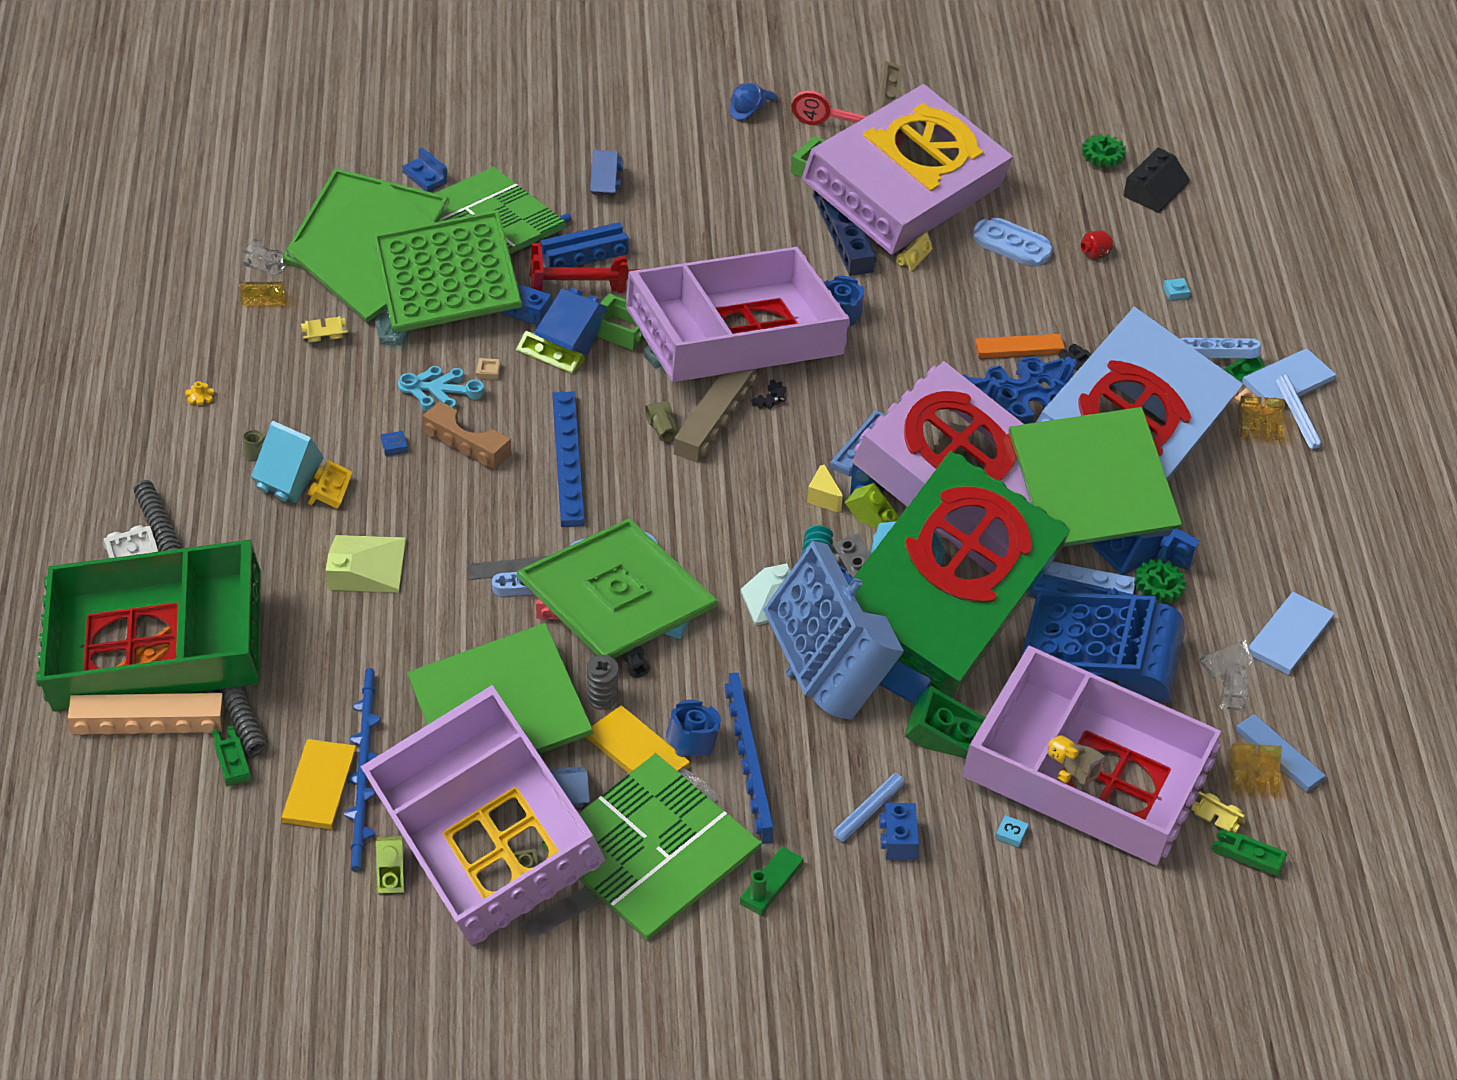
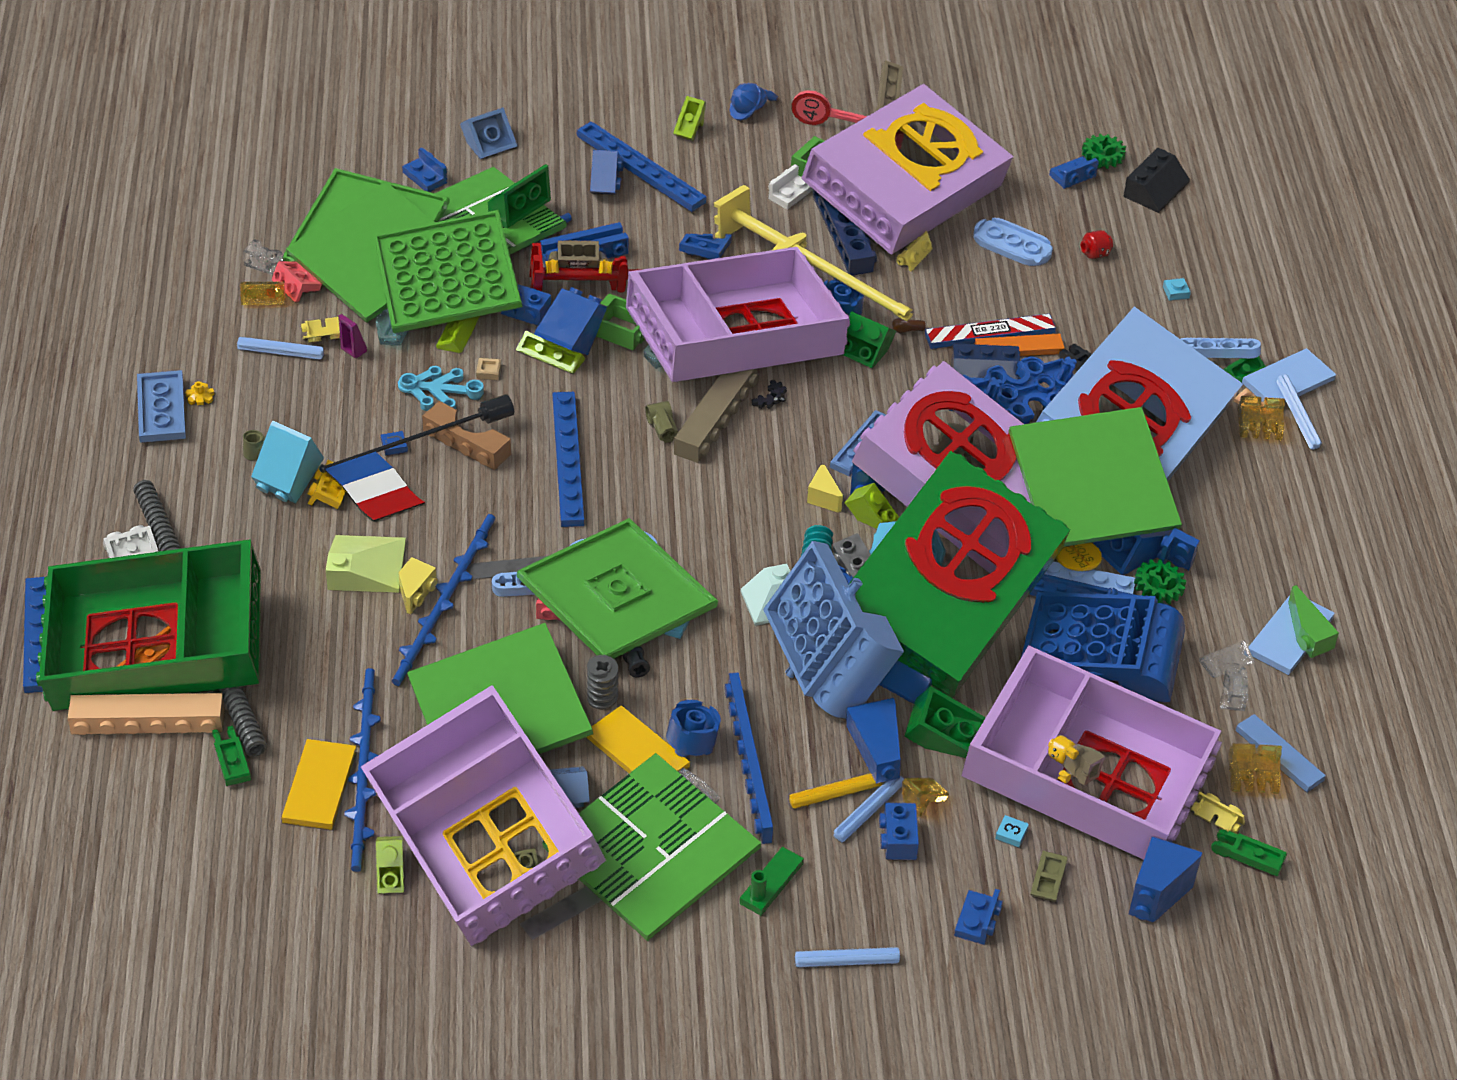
(32, 628): none -> blue plate
(161, 406): none -> medium blue plate
(280, 348): none -> light blue axle
(296, 279): none -> coral bracket
(351, 337): none -> magenta slope
(376, 484): none -> flag
(416, 582): none -> light yellow slope
(443, 603): none -> blue plant
(457, 335): none -> lime slope
(489, 133): none -> medium blue slope
(522, 197): none -> green slope
(578, 255): none -> dark tan torso
(643, 167): none -> blue plate
(690, 118): none -> lime slope
(705, 245): none -> blue wing
(735, 213): none -> light yellow piece
(788, 188): none -> white bracket
(832, 790): none -> yellow axle
(847, 957): none -> light blue axle
(867, 340): none -> green slope
(876, 737): none -> blue slope
(905, 326): none -> reddish brown arm
(922, 792): none -> clear yellow slope
(967, 333): none -> tile
(977, 359): none -> dark blue slope
(977, 916): none -> blue bracket
(1049, 876): none -> olive slope
(1074, 171): none -> blue bracket
(1080, 557): none -> yellow piece
(1163, 878): none -> blue slope
(1311, 628): none -> bright green slope

